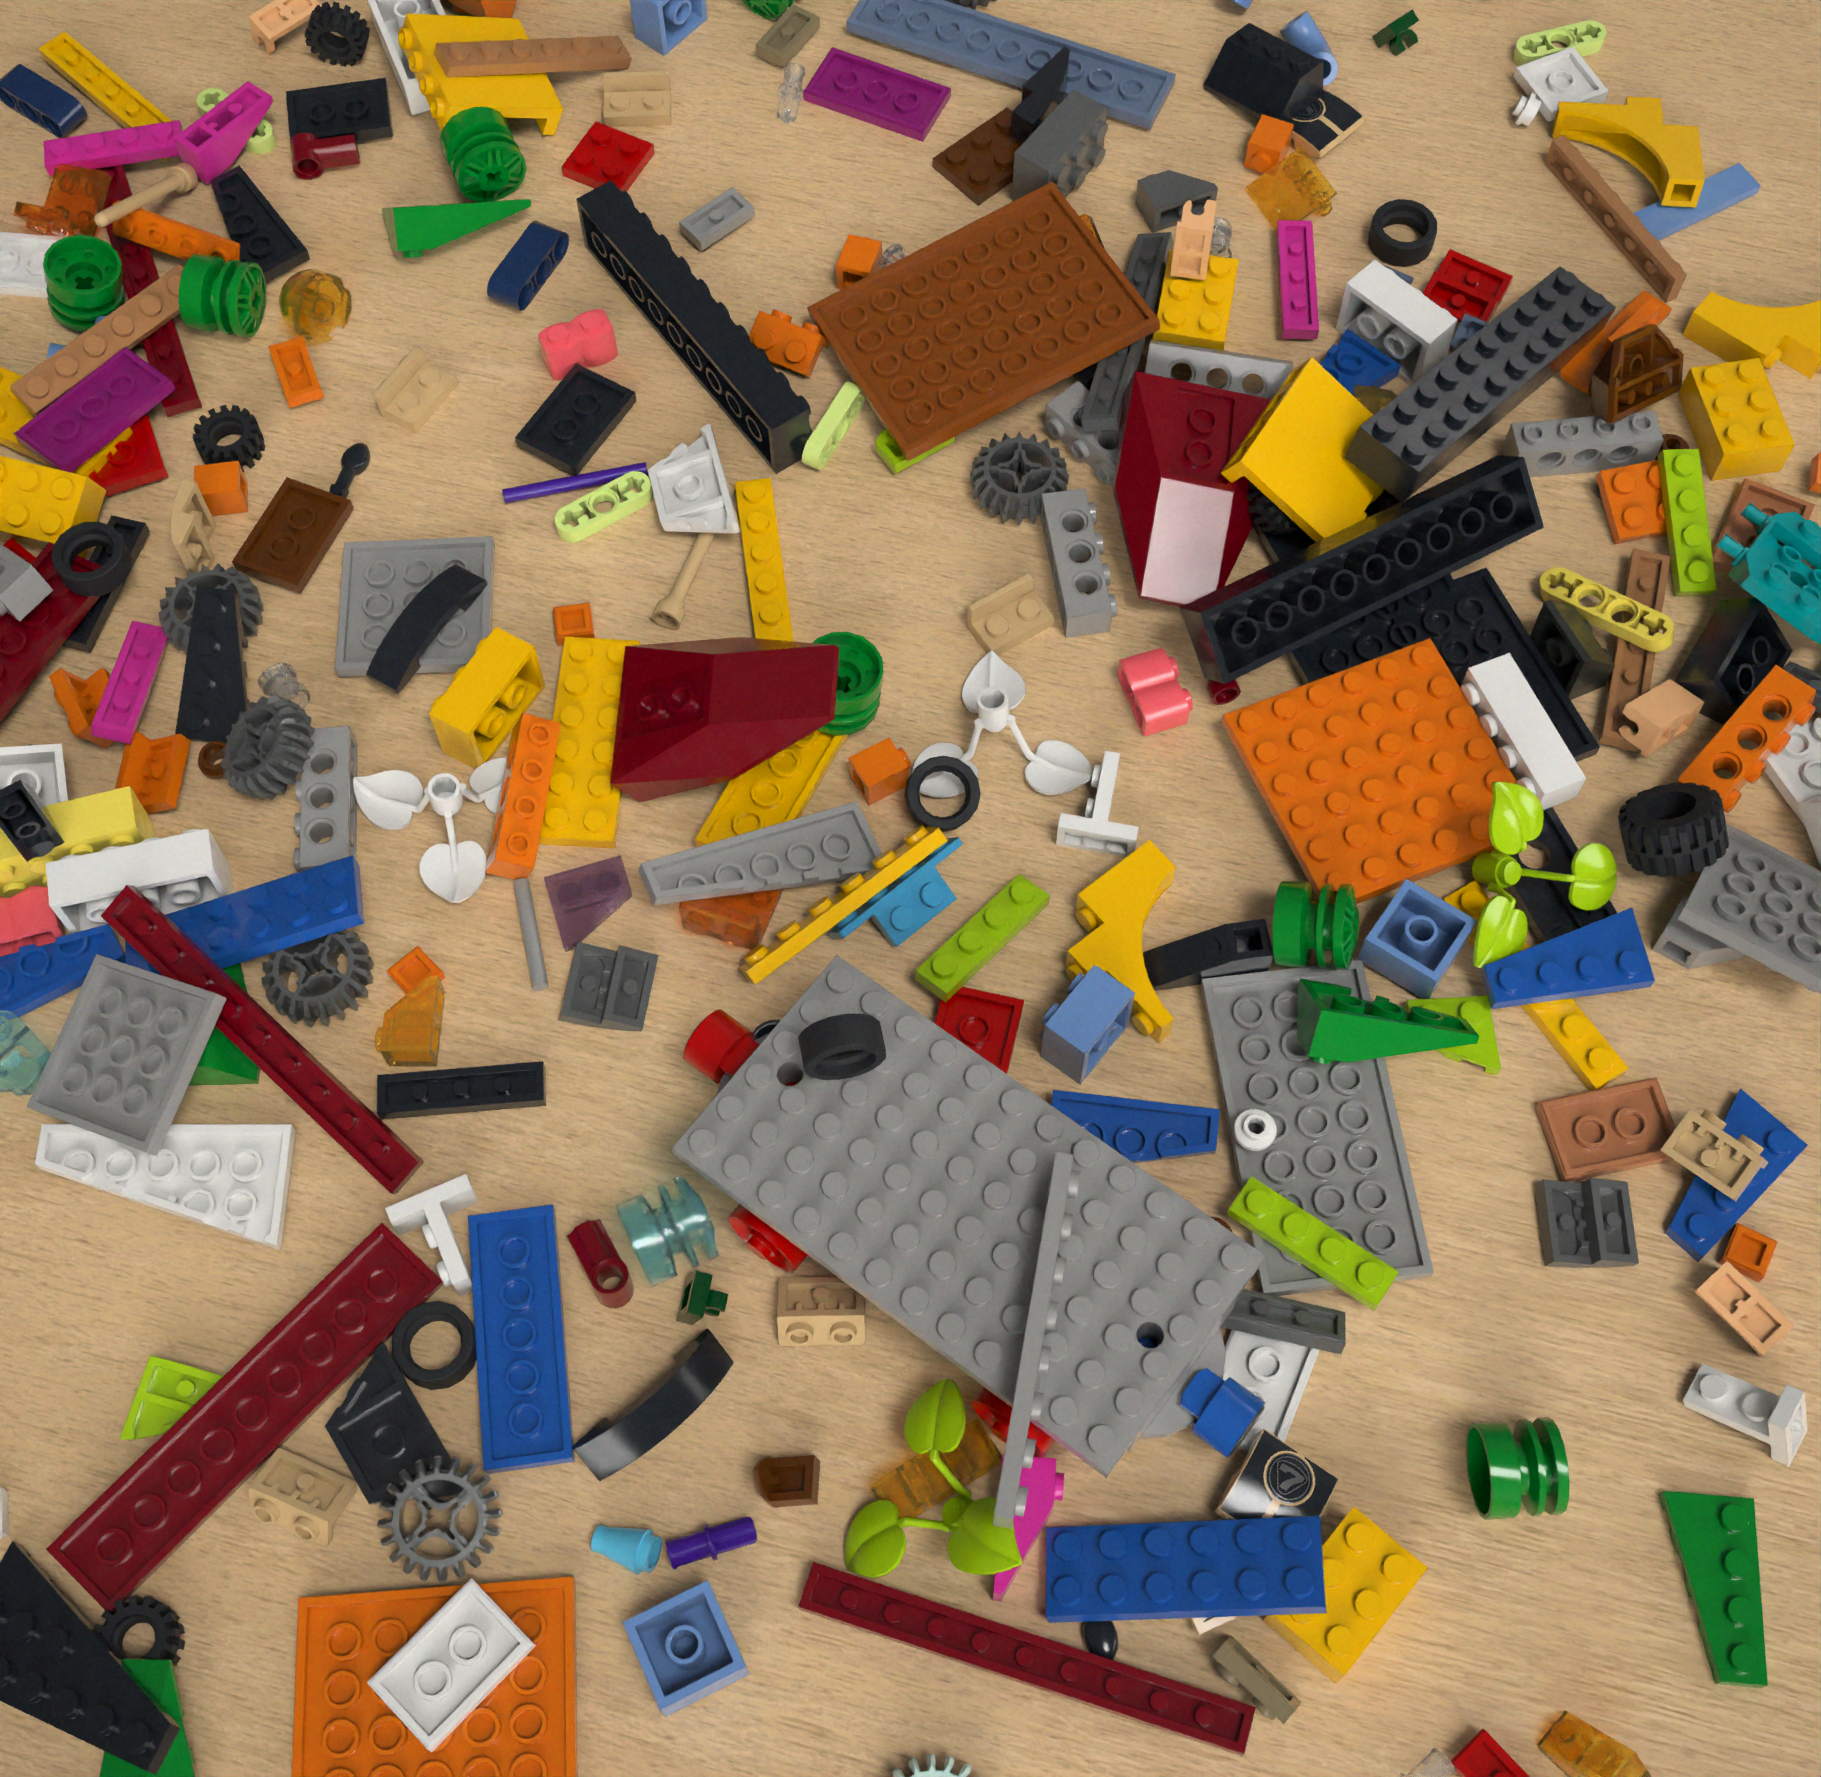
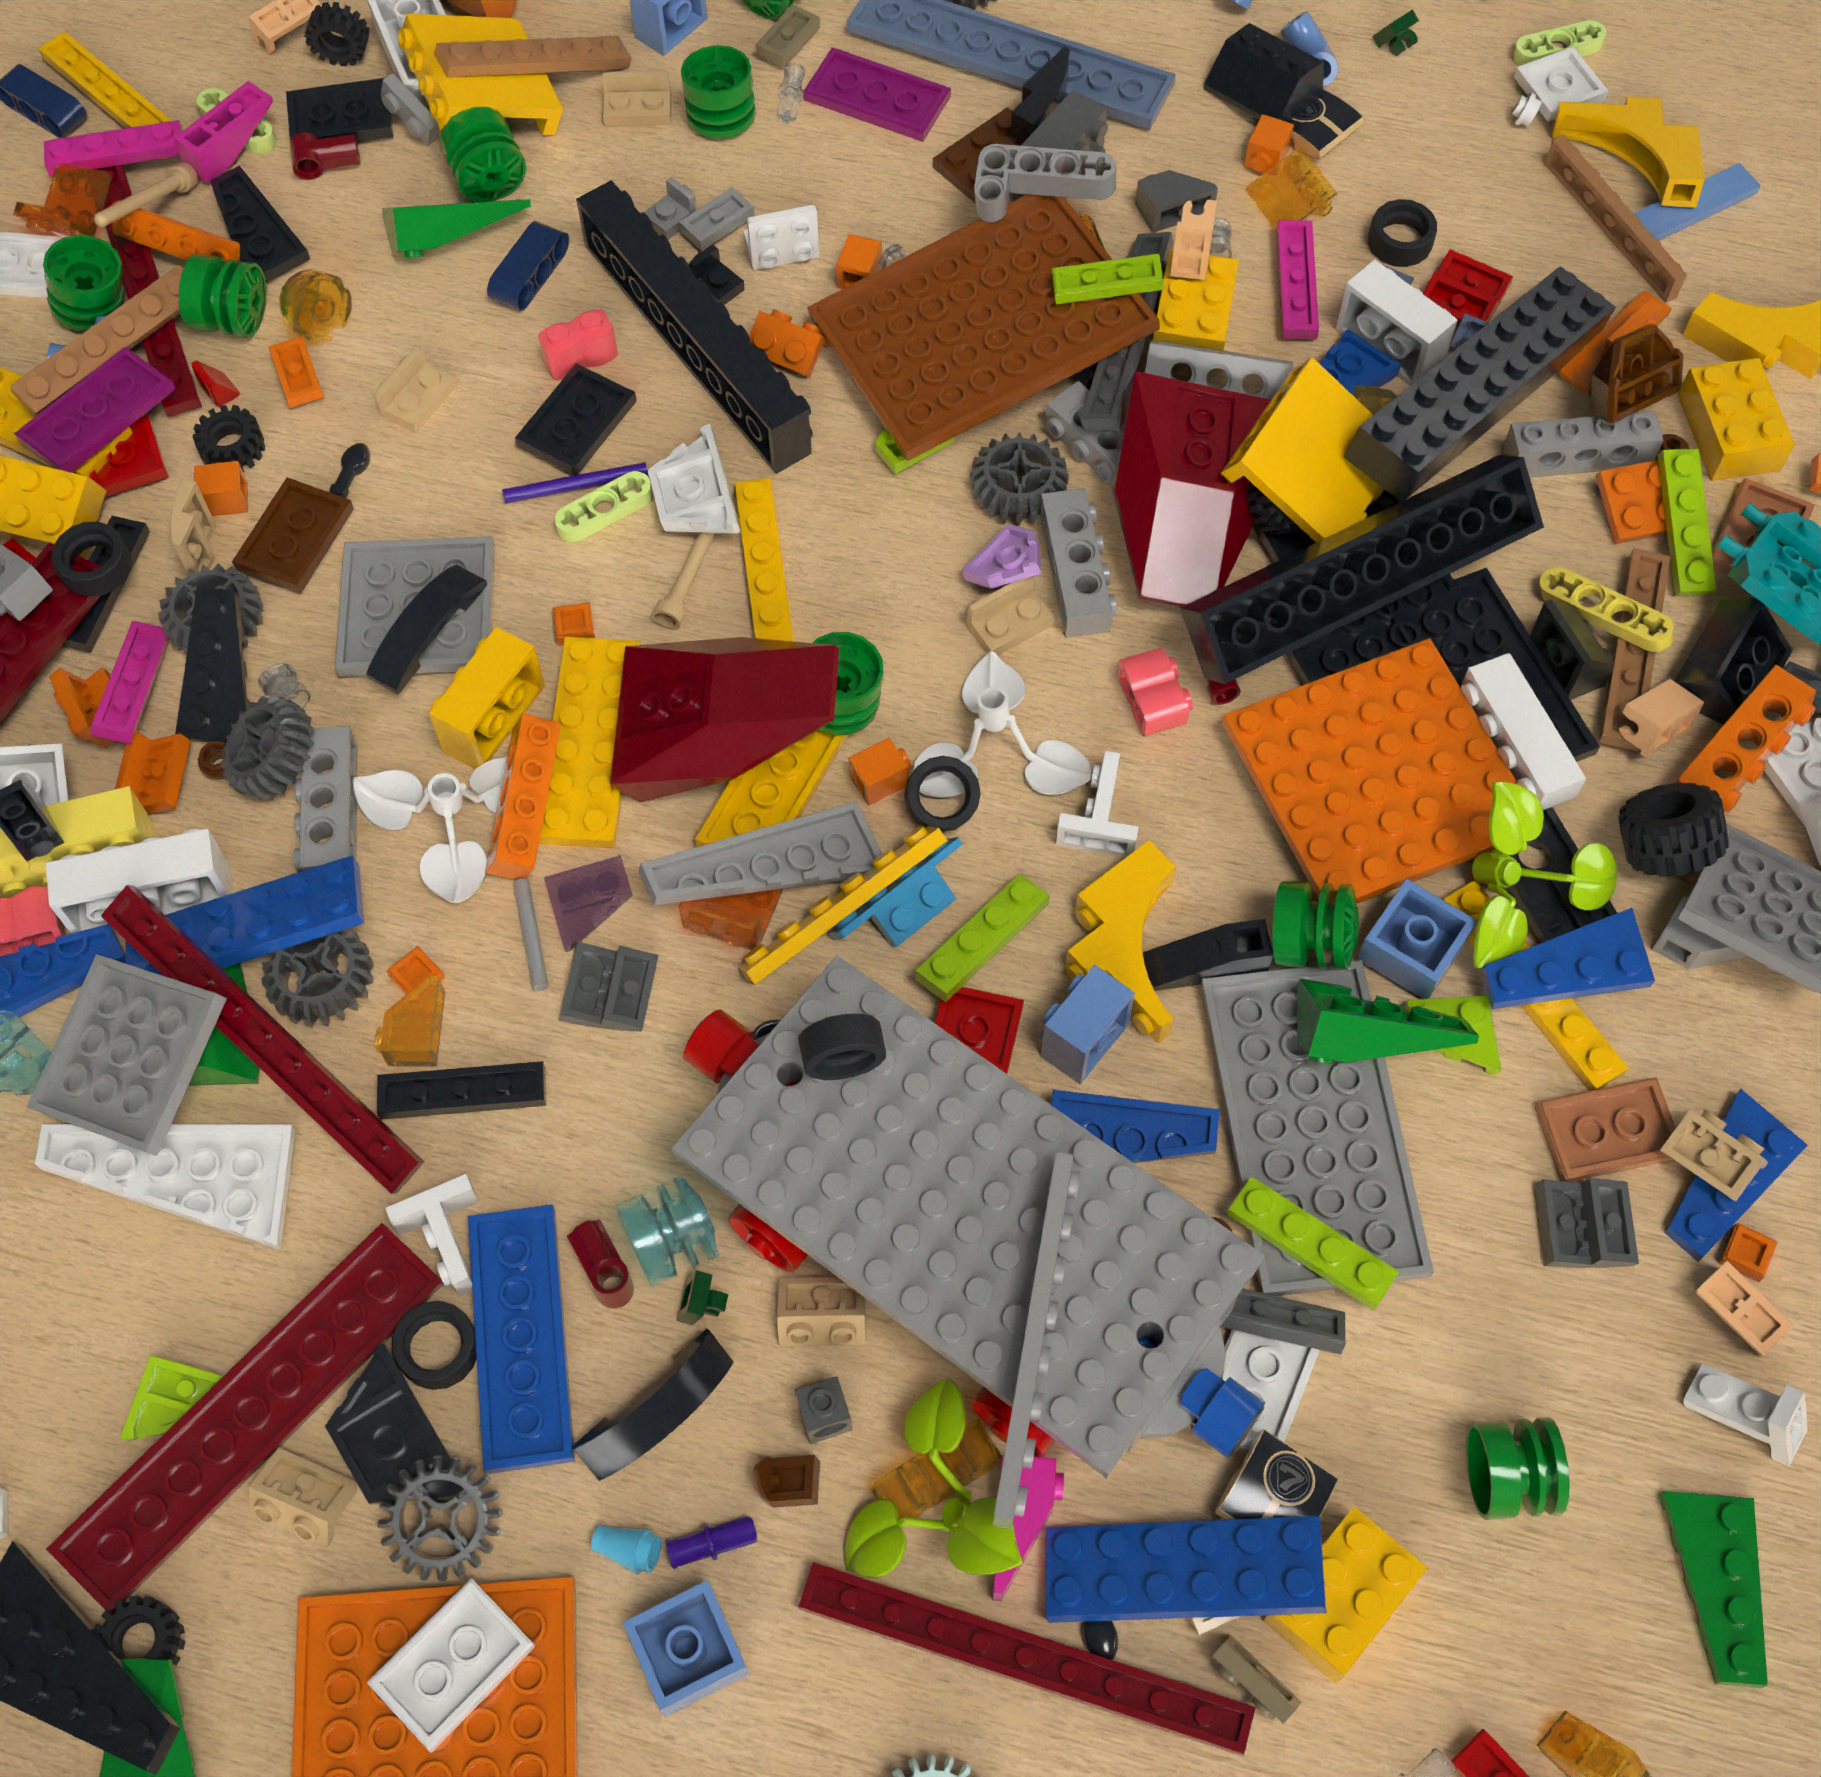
(214, 383): none -> red slope
(416, 116): none -> light grey plate
(607, 156): red plate -> none
(672, 208): none -> light grey bracket
(718, 91): none -> green wheel
(721, 281): none -> black bracket
(782, 237): none -> white bracket
(823, 1410): none -> dark grey brick
(833, 426): yellowish green beam -> none
(1005, 559): none -> lavender plate
(1090, 176): none -> light grey beam
(1107, 278): none -> lime tile
(1253, 1141): white plate -> none

